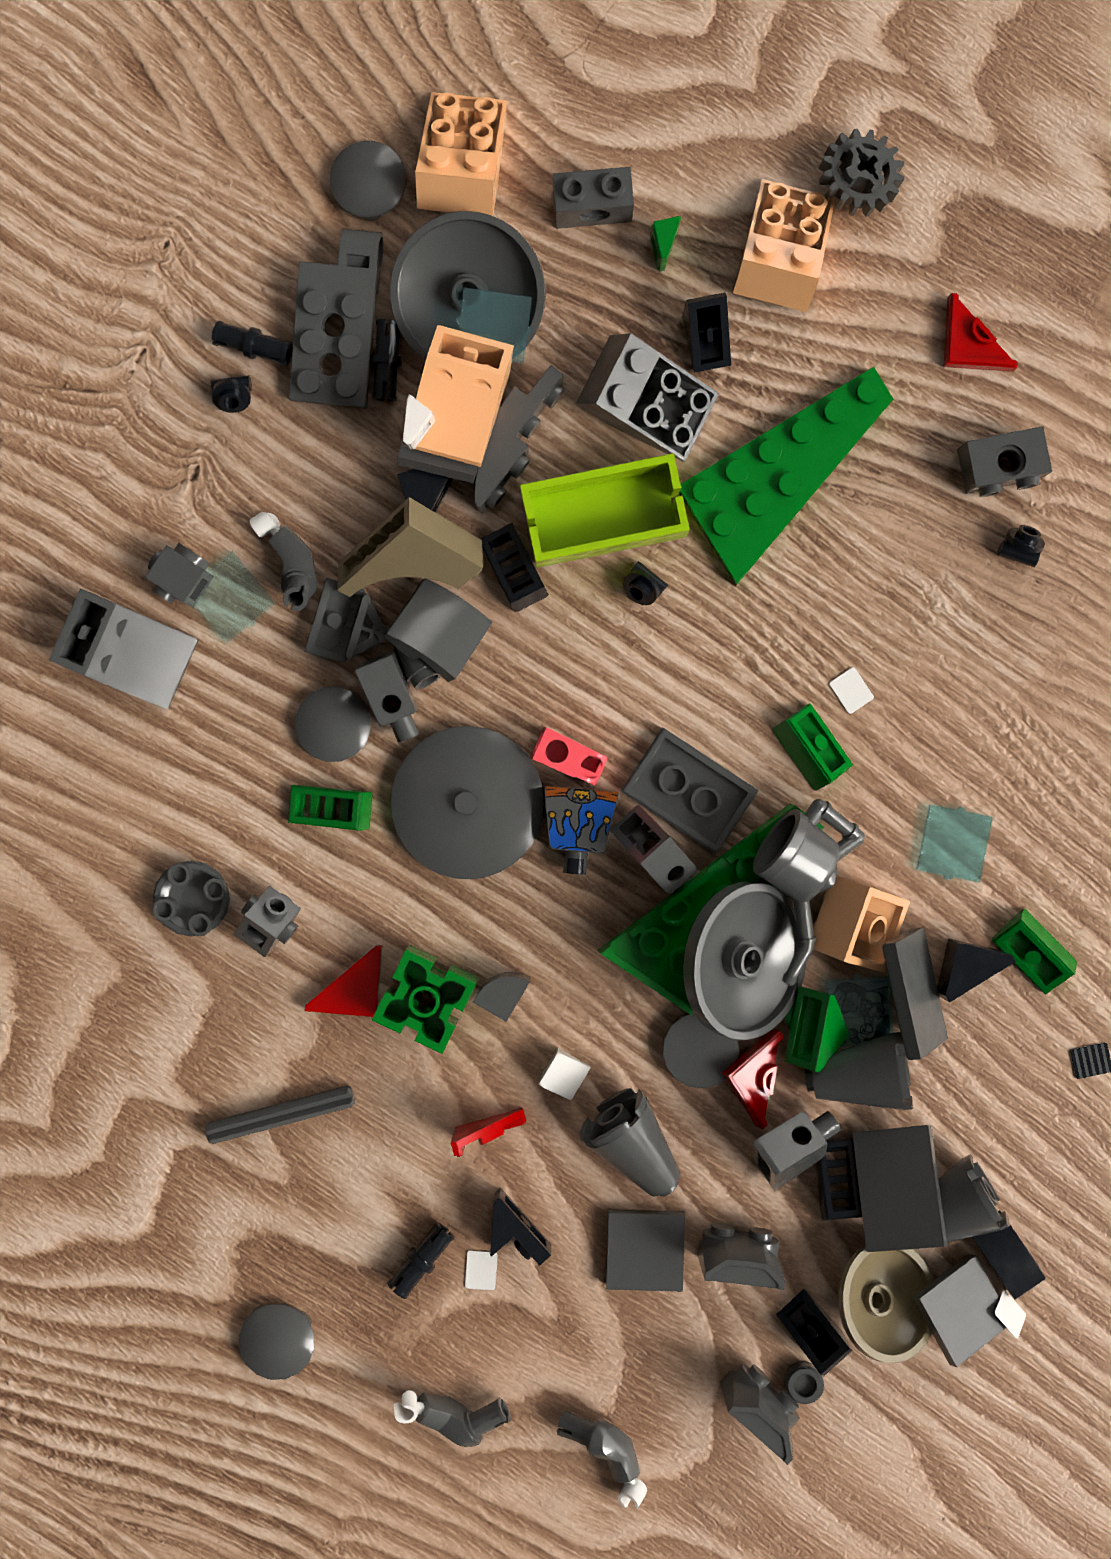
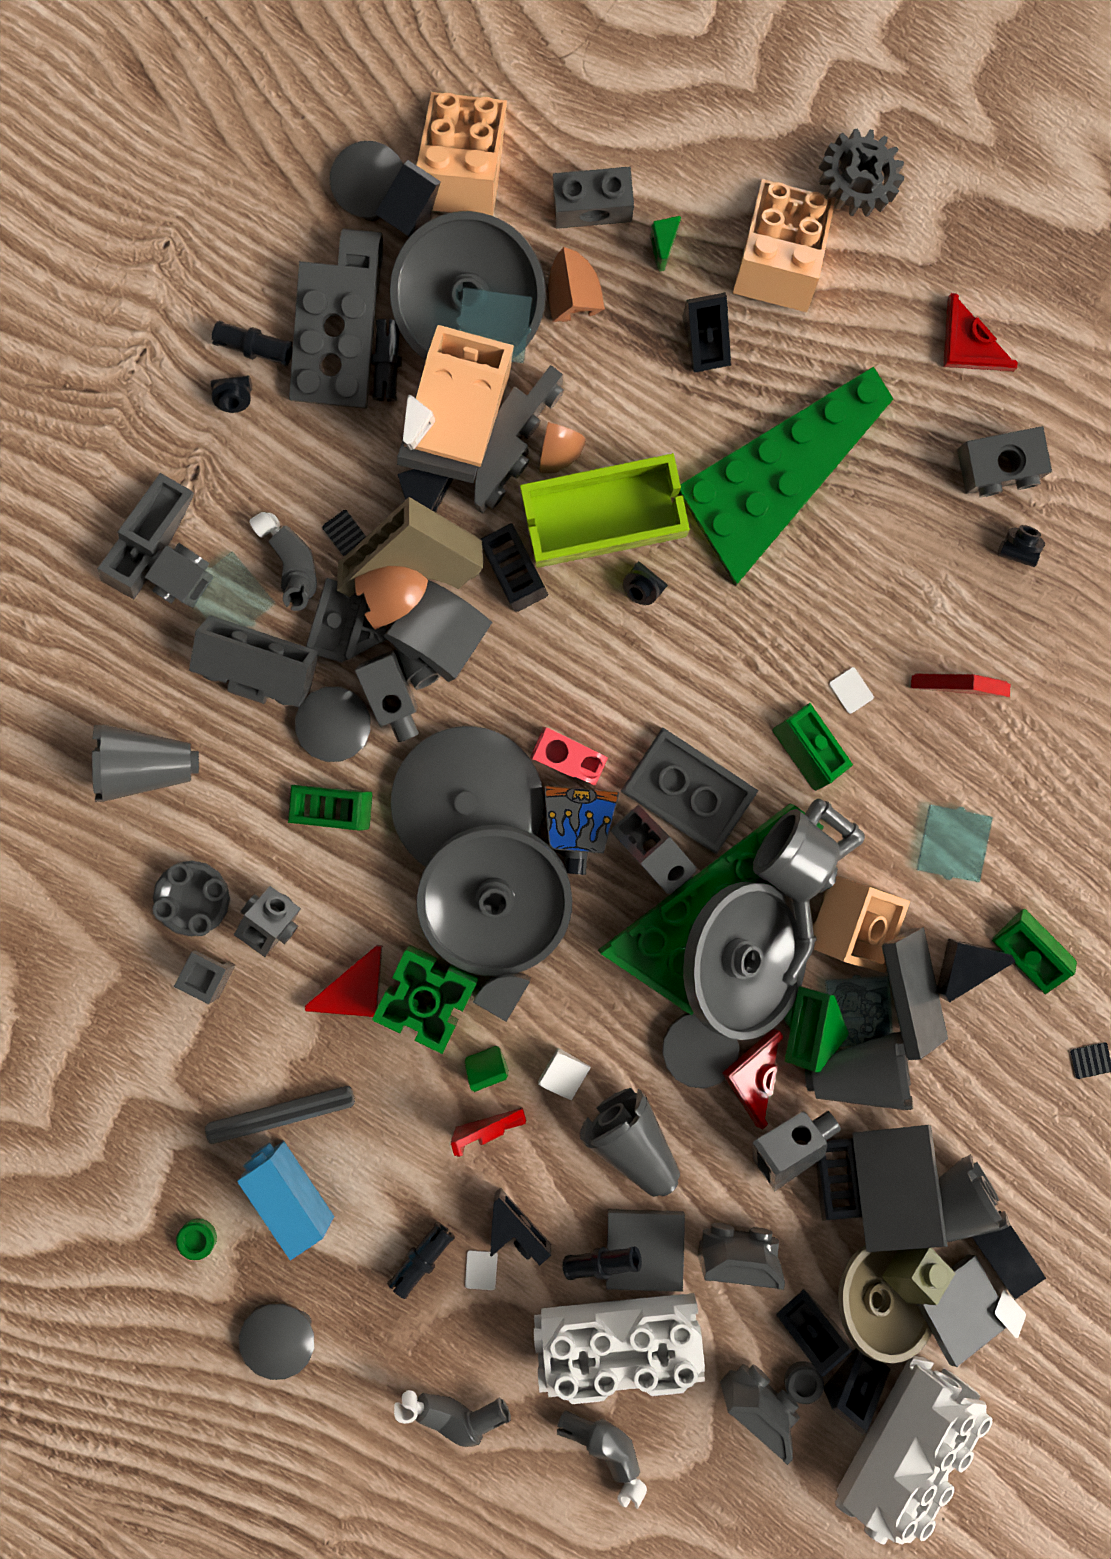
(123, 649): slope -> none
(138, 762): none -> dark grey cone
(145, 533): none -> dark grey slope
(196, 1239): none -> green tile
(204, 977): none -> dark grey panel
(253, 662): none -> dark grey piece
(285, 1198): none -> dark azure brick
(344, 532): none -> sticker
(390, 593): none -> nougat brick
(409, 199): none -> black slope
(486, 1068): none -> green slope
(494, 900): none -> dark grey dish
(560, 448): none -> nougat brick
(573, 286): none -> nougat brick
(602, 1263): none -> black pin
(619, 1346): none -> white brick
(647, 396): dark grey slope -> none
(857, 1389): none -> black slope
(909, 1451): none -> white brick
(919, 1275): none -> olive brick
(961, 684): none -> red tile

